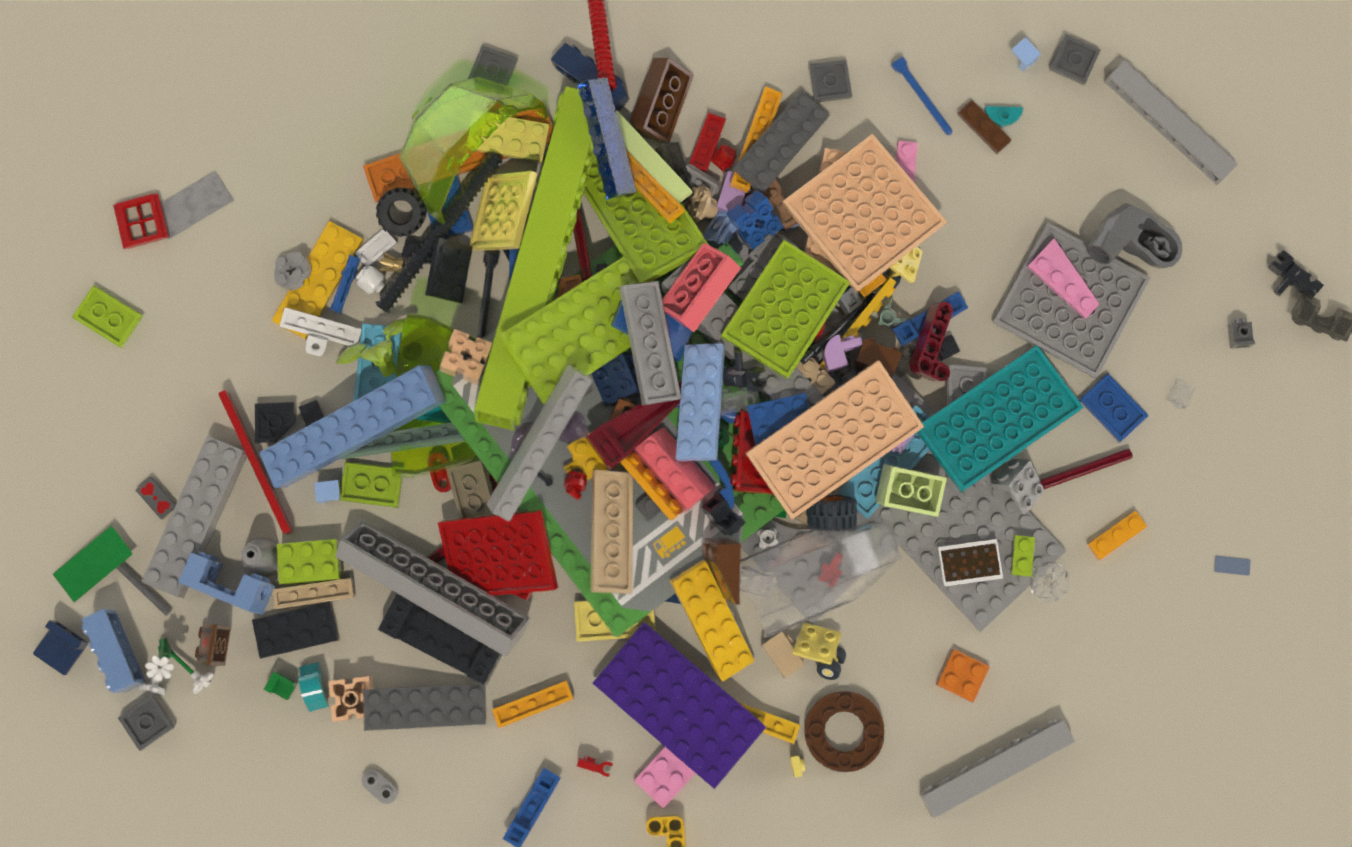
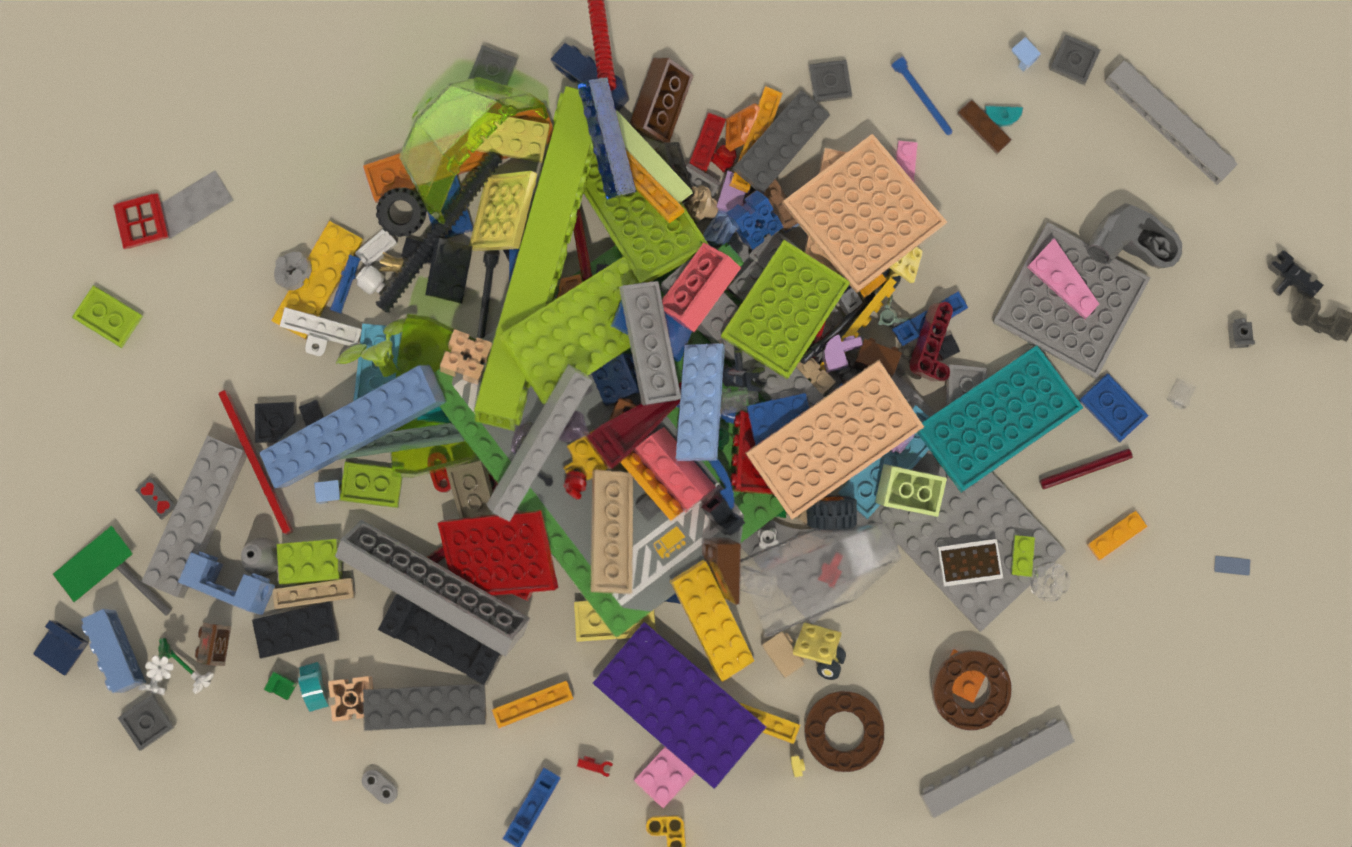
(739, 126): none -> orange wing
(991, 709): none -> reddish brown plate
(1021, 482): light grey bracket -> none

